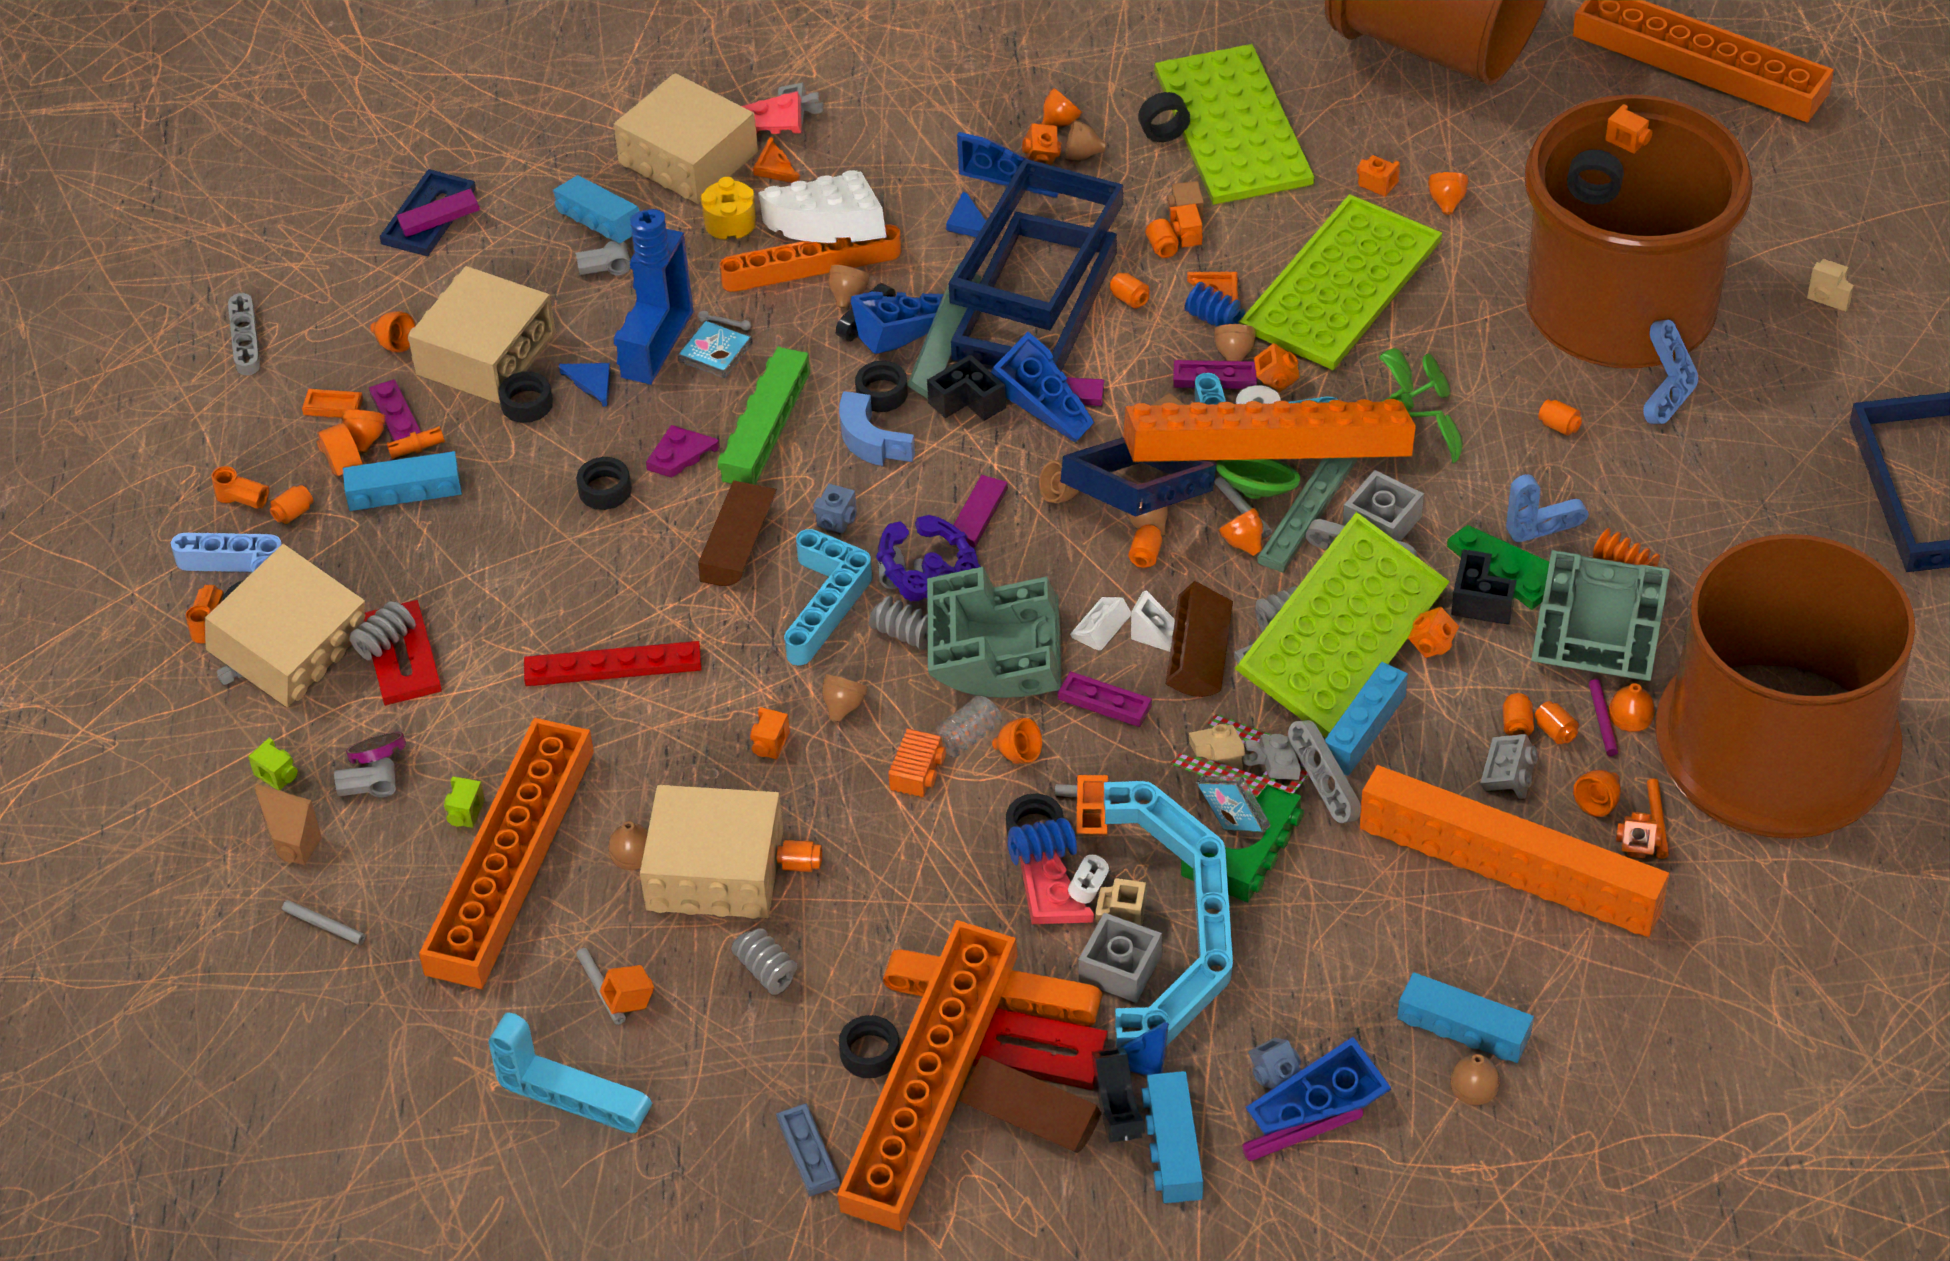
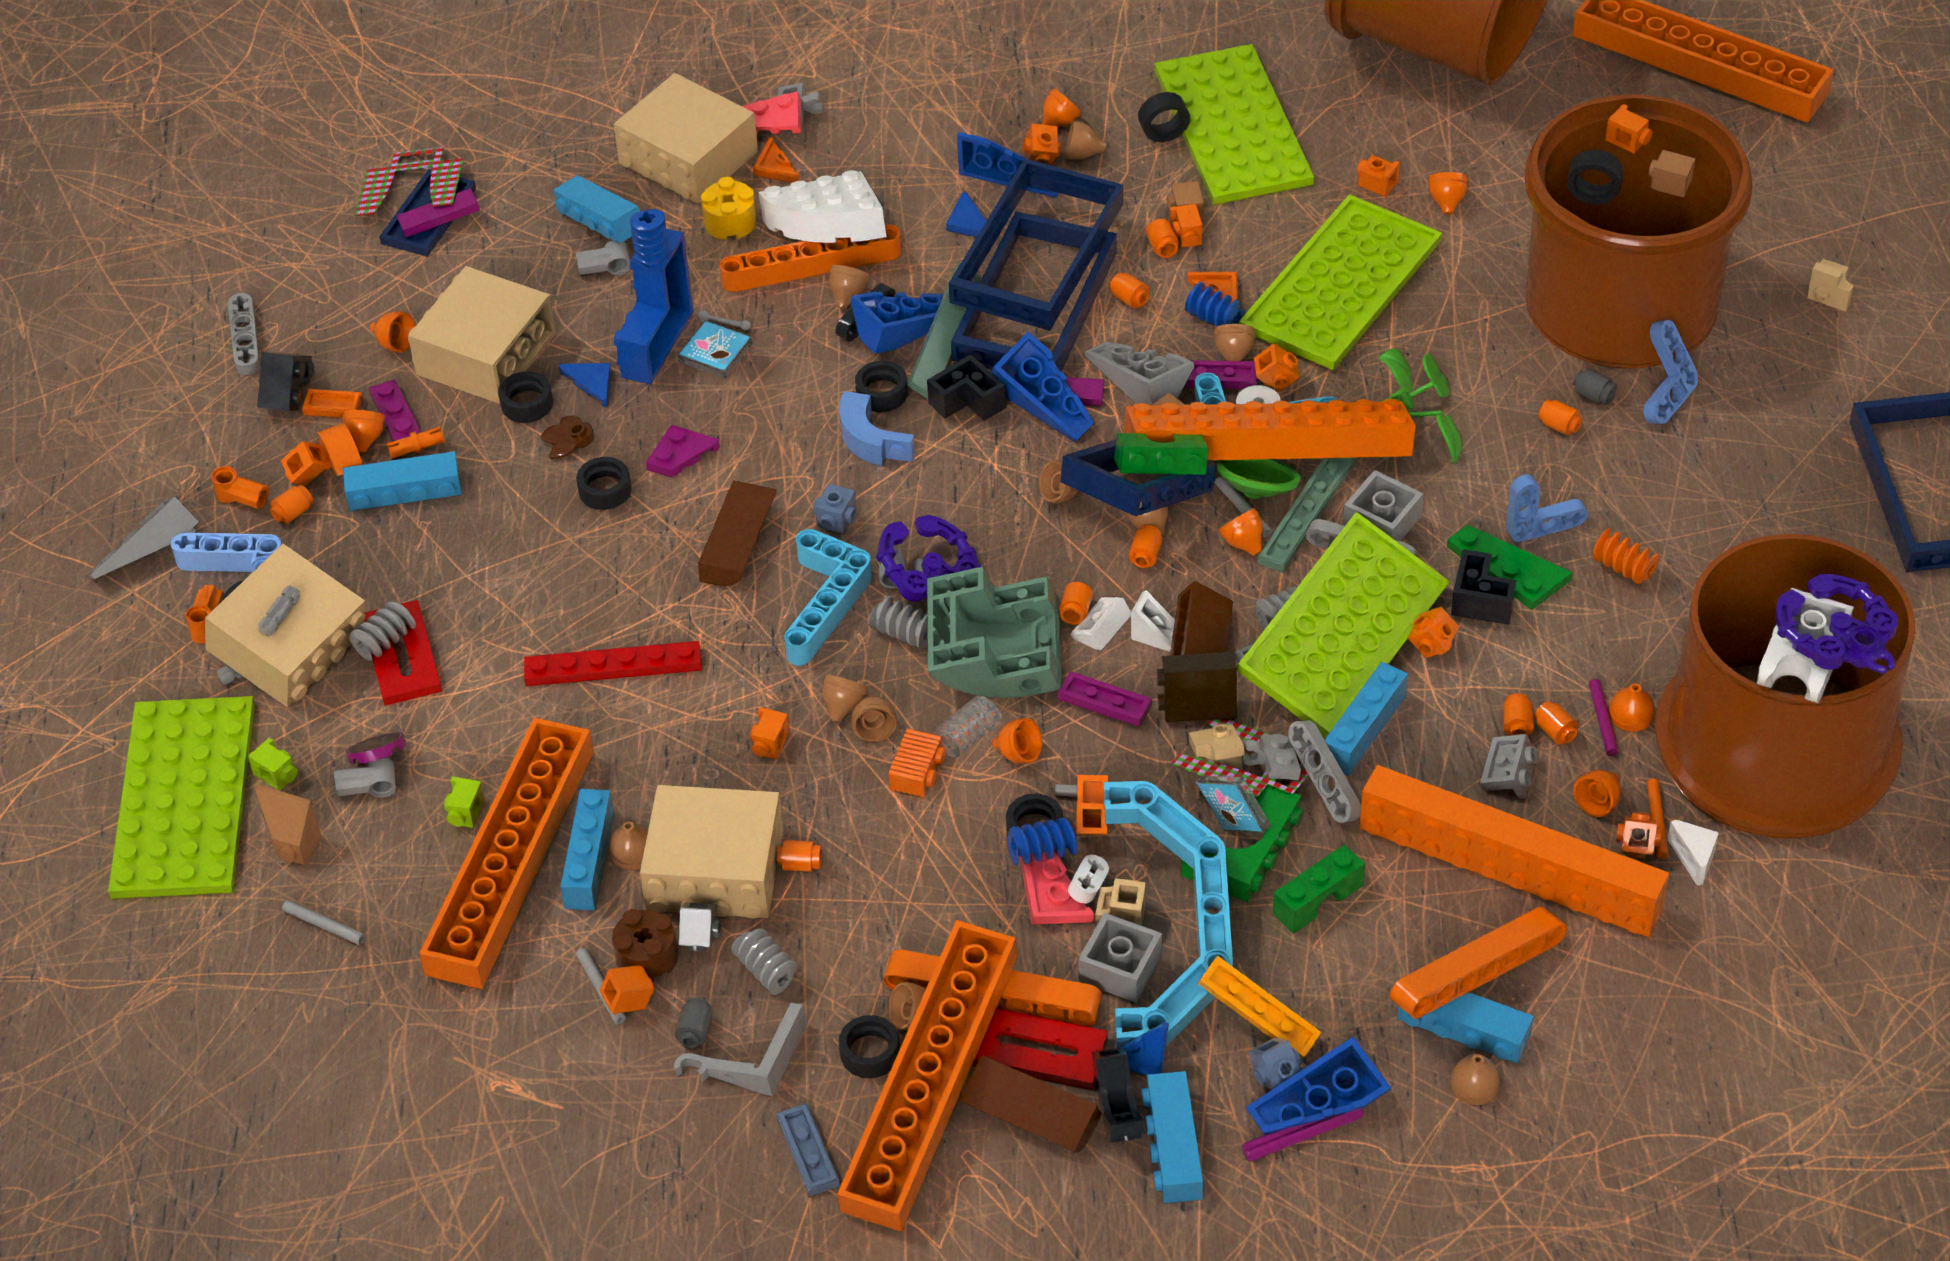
(156, 533): none -> light grey wedge
(182, 798): none -> lime plate
(279, 610): none -> light grey axle
(281, 380): none -> black brick
(305, 463): none -> orange brick
(442, 185): none -> piece
(561, 1085): medium azure beam -> none
(568, 436): none -> reddish brown plate
(587, 849): none -> dark azure brick
(645, 940): none -> reddish brown brick
(693, 1023): none -> dark grey brick
(698, 926): none -> brick
(746, 1075): none -> light grey hinge
(765, 416): bright green brick -> none
(873, 719): none -> medium nougat helmet
(904, 1004): none -> medium nougat helmet
(980, 508): magenta tile -> none
(1075, 603): none -> orange brick
(1141, 374): none -> light grey wedge
(1143, 456): none -> green arch
(1198, 687): none -> dark brown brick
(1258, 1006): none -> light orange plate
(1300, 898): none -> green arch
(1478, 962): none -> orange beam
(1595, 386): none -> dark grey brick
(1600, 615): sand green slope -> none
(1672, 173): none -> medium nougat brick
(1694, 847): none -> white slope
(1783, 660): none -> white brick
(1852, 639): none -> dark purple piece

